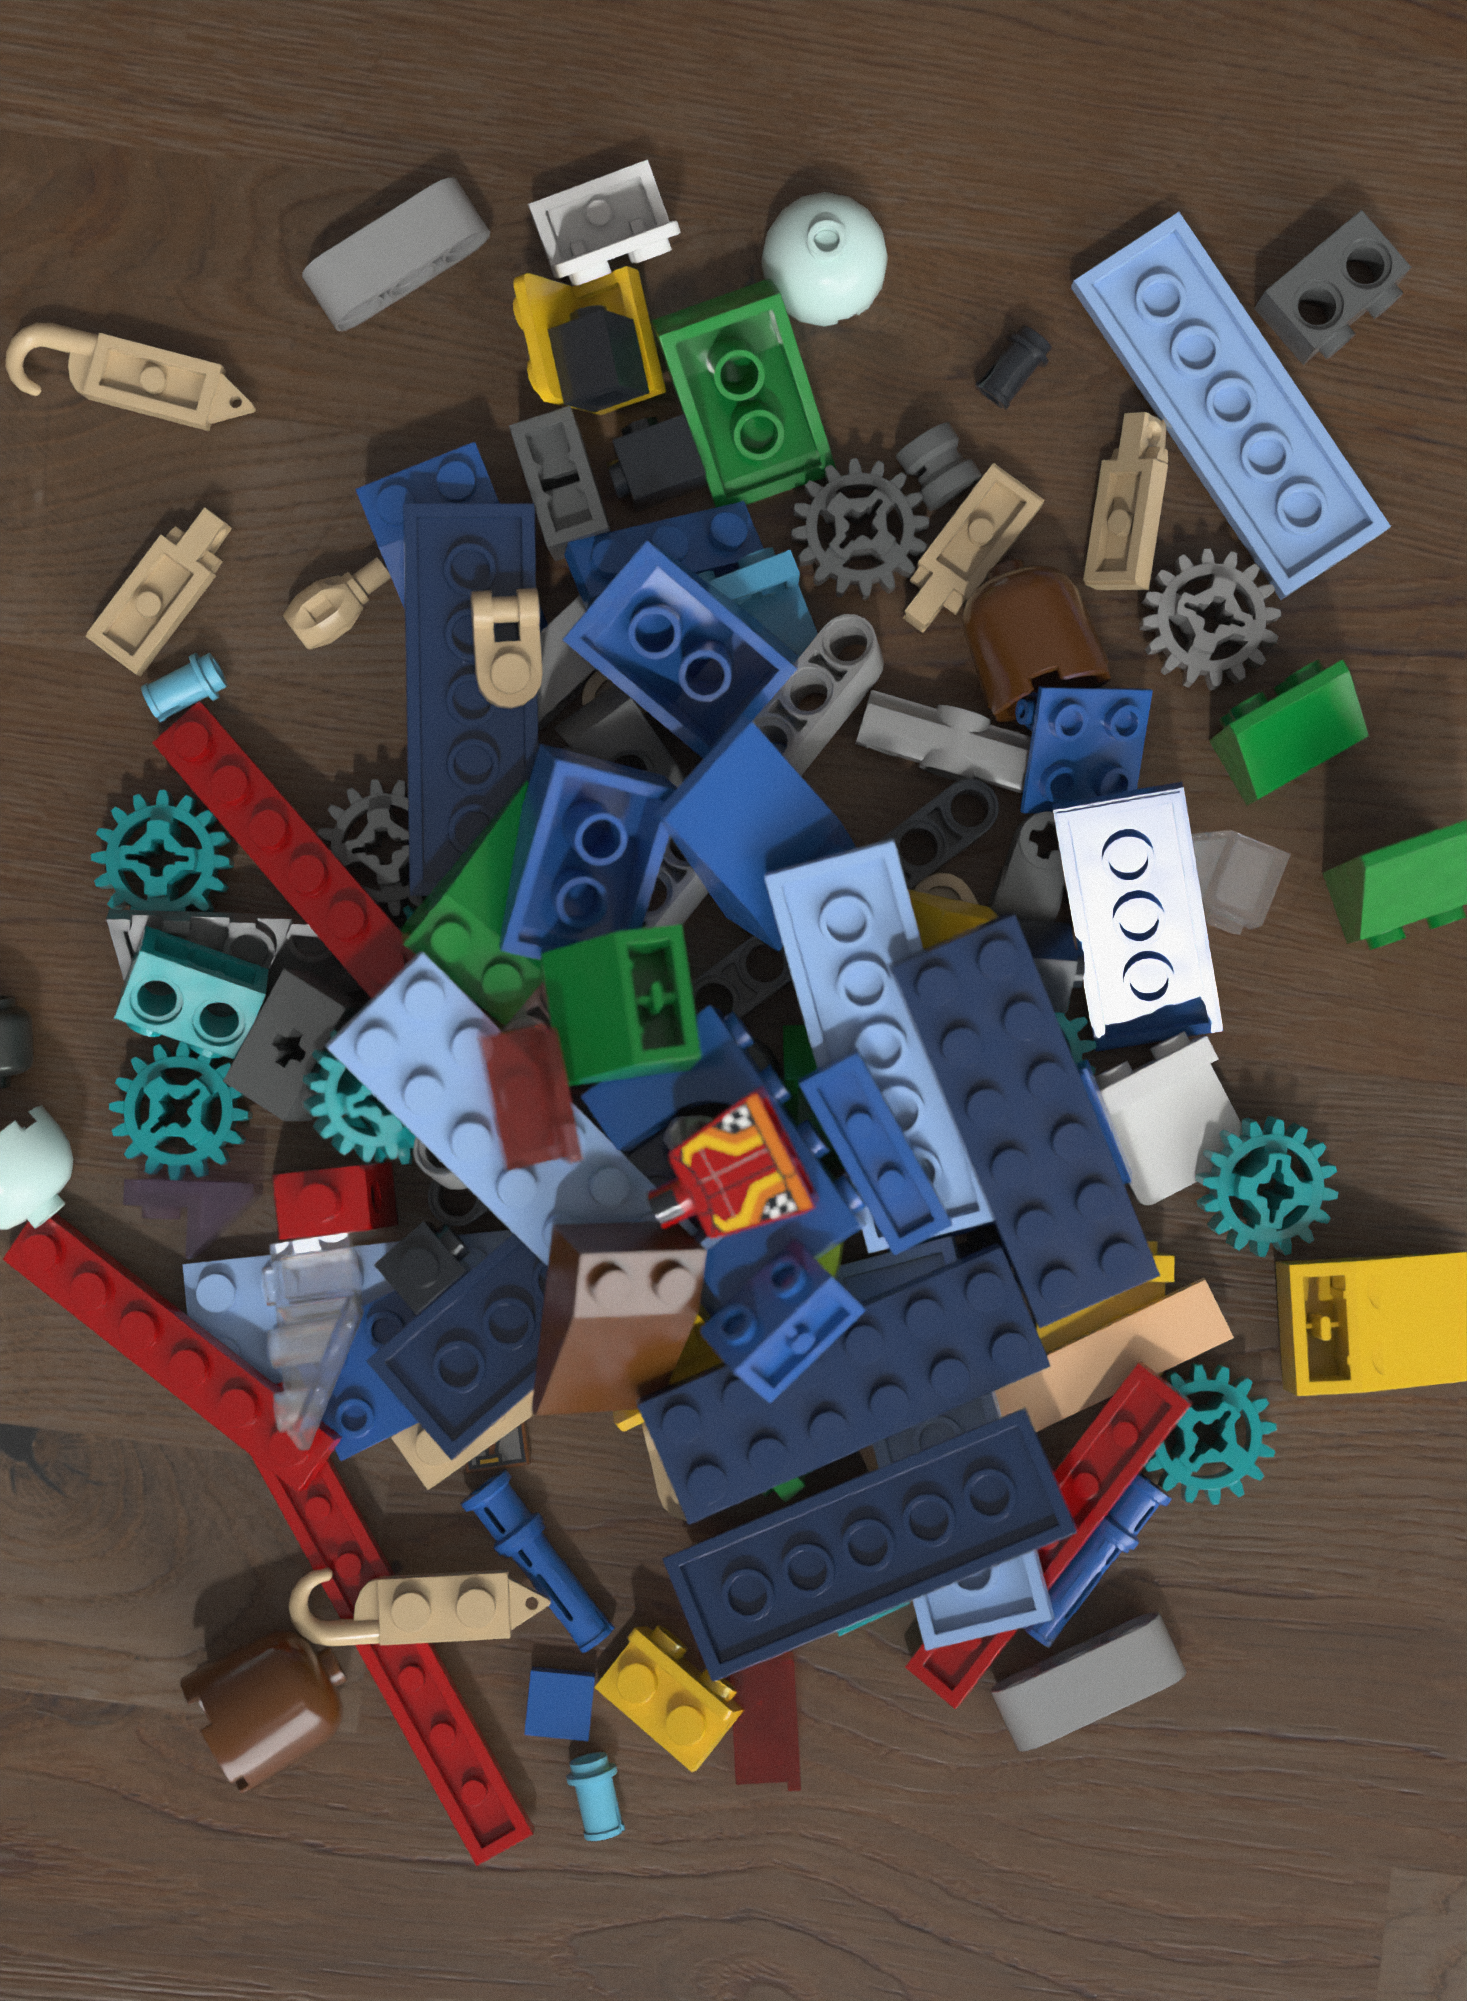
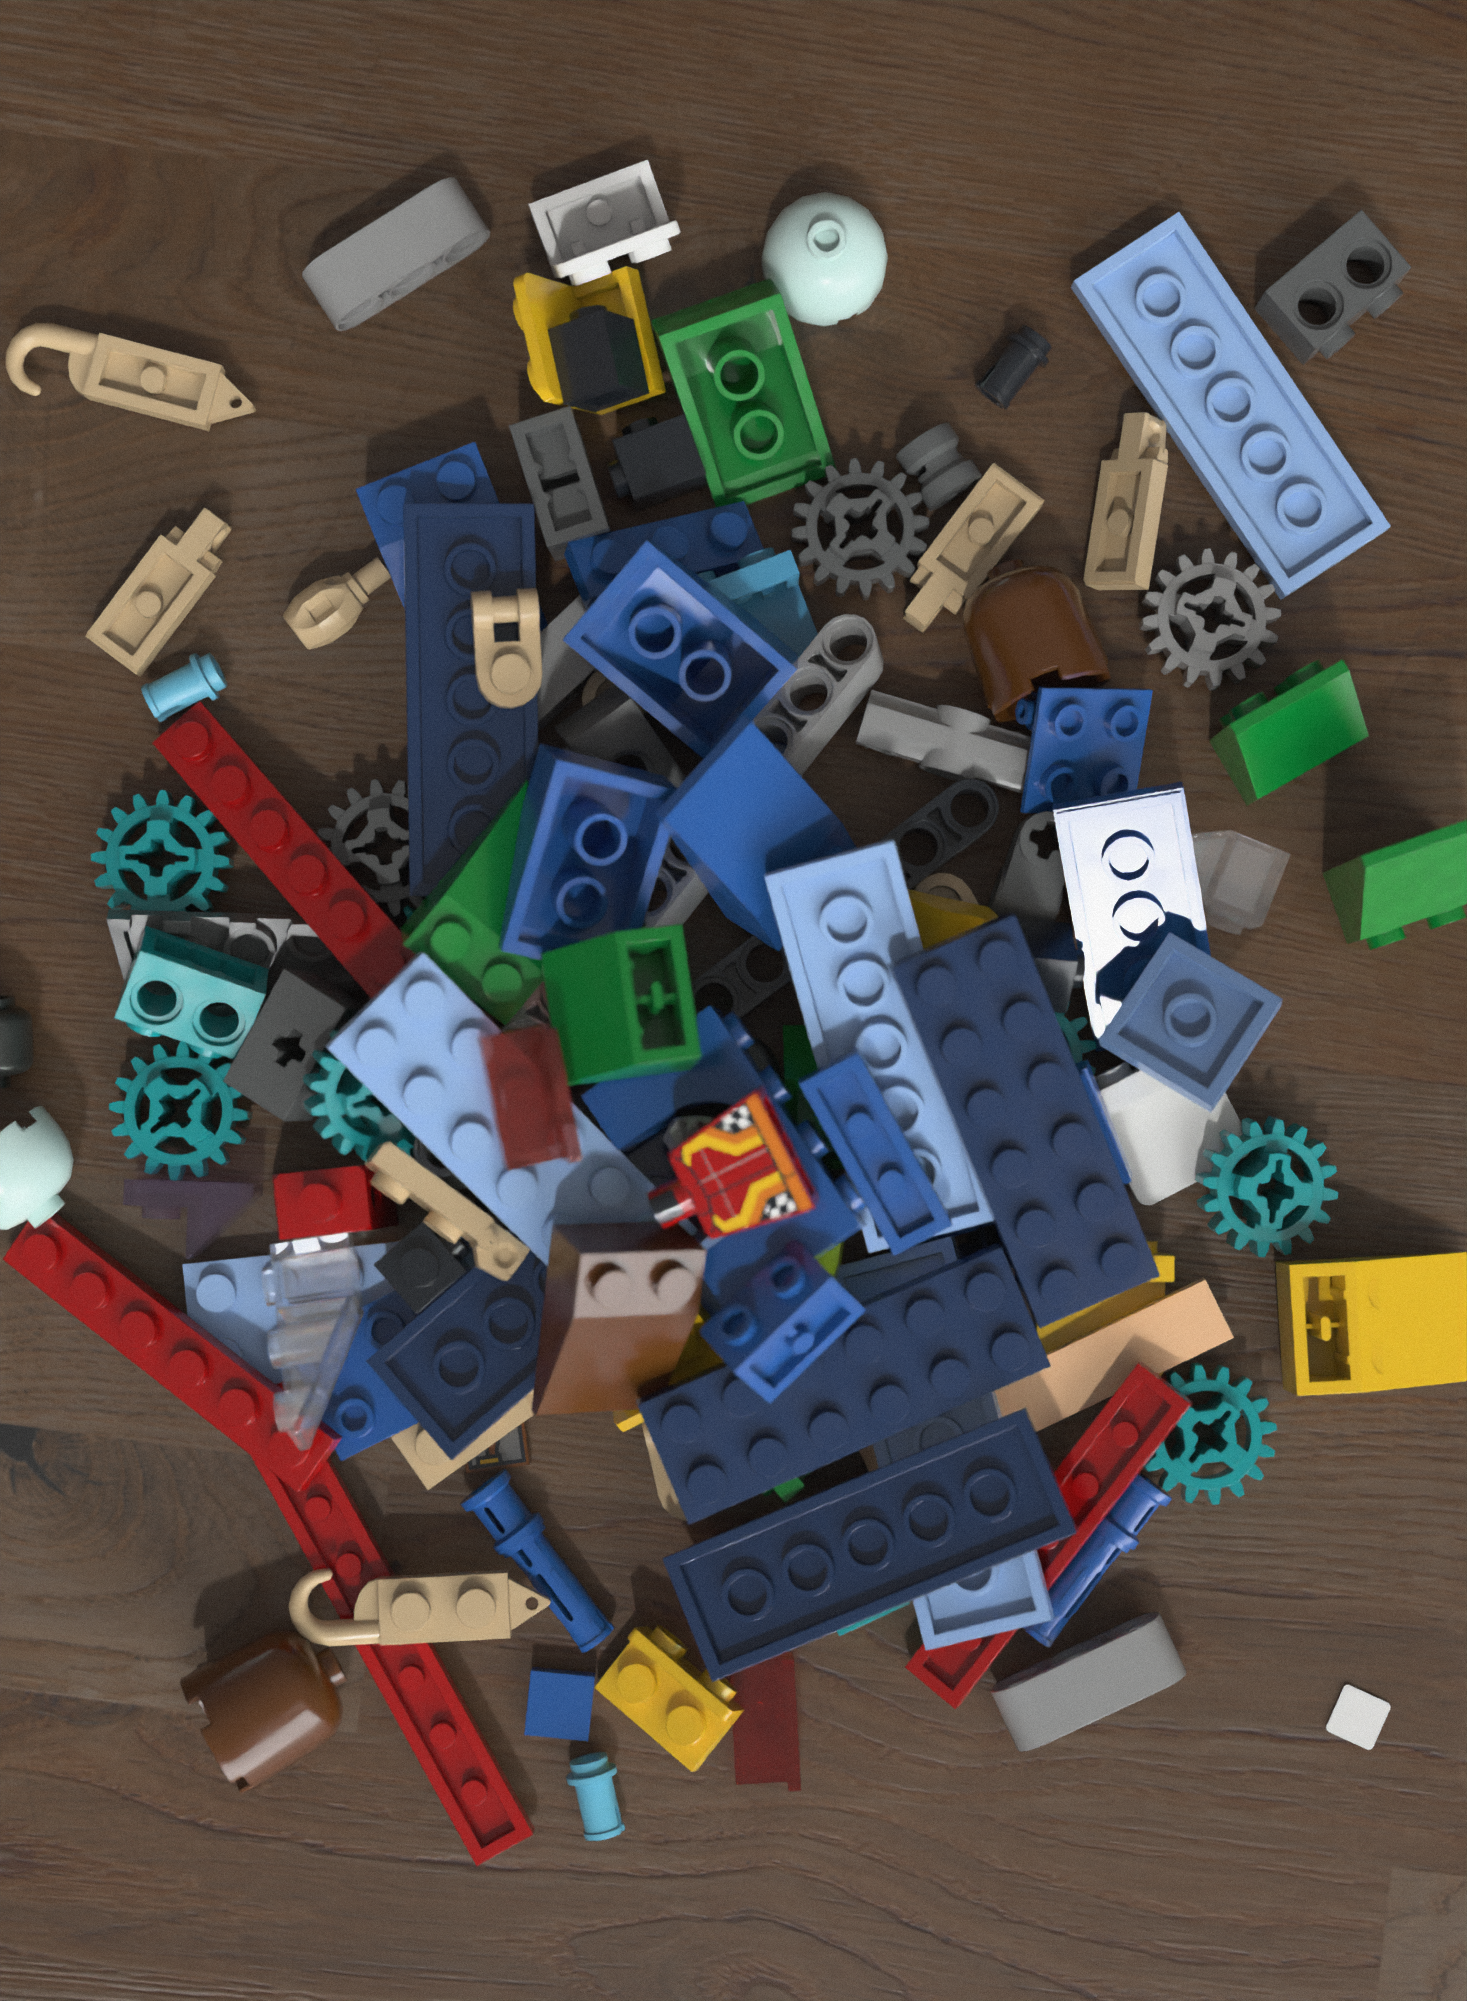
(449, 1211): none -> tan hinge
(1190, 1022): none -> medium blue plate
(1358, 1717): none -> white sticker

